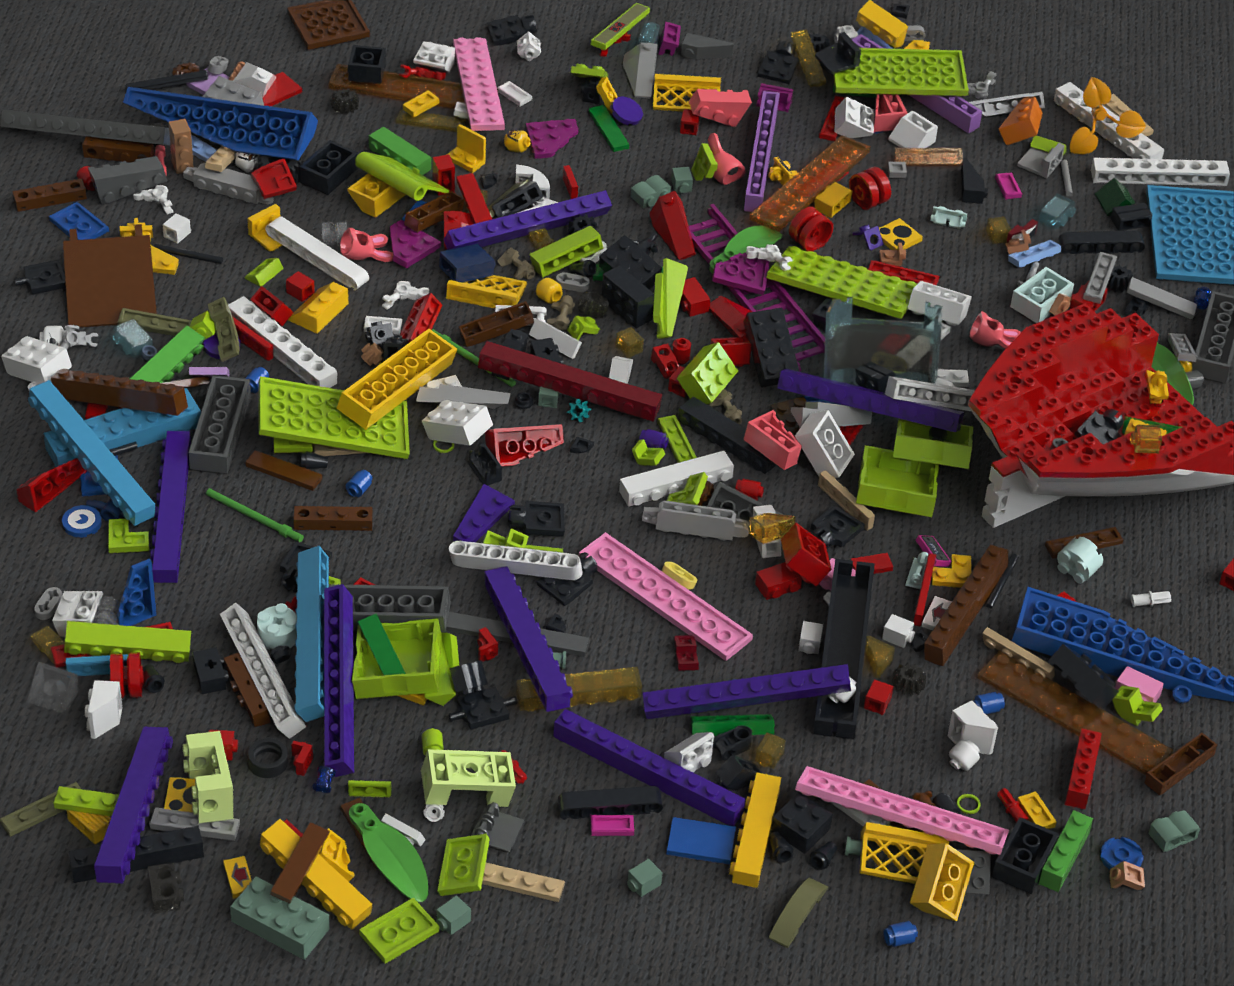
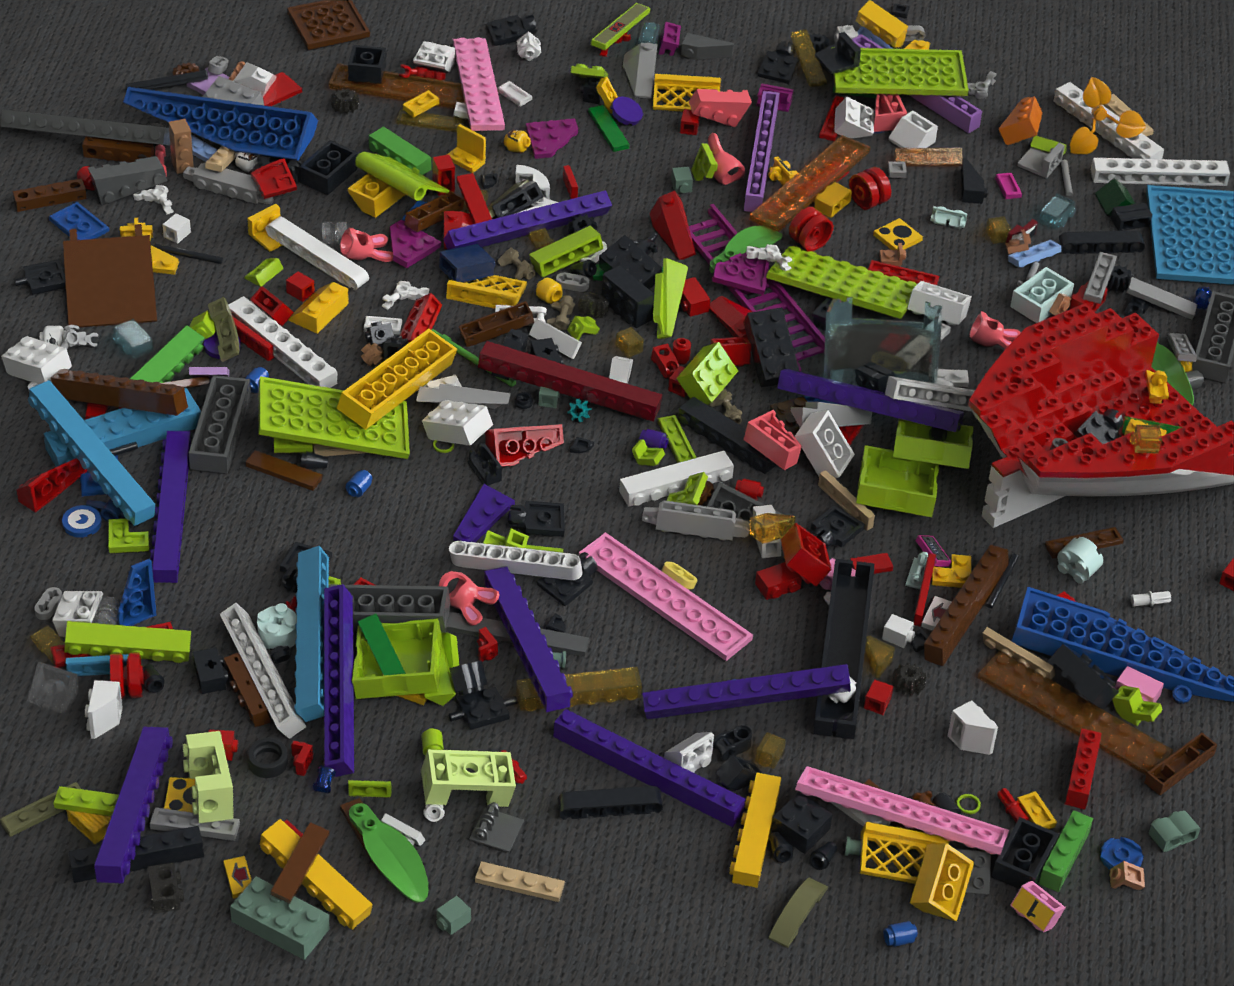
(148, 348): sand blue hinge -> none
(154, 322): olive tile -> none
(283, 530): bright green bar -> none
(335, 853): yellow wing -> none
(337, 517): reddish brown piece -> none
(399, 930): lime plate -> none
(463, 864): lime plate -> none
(466, 594): none -> coral piece
(612, 825): dark pink tile -> none
(644, 878): sand green brick -> none
(648, 192): sand green brick -> none
(686, 652): dark red slope -> none
(701, 840): blue tile -> none
(718, 724): green slope -> none
(810, 637): white brick -> none
(867, 232): dark purple bracket -> none
(964, 755): white head -> none
(990, 702): blue brick -> none
(1005, 104): light grey wedge -> none
(1037, 906): none -> brick

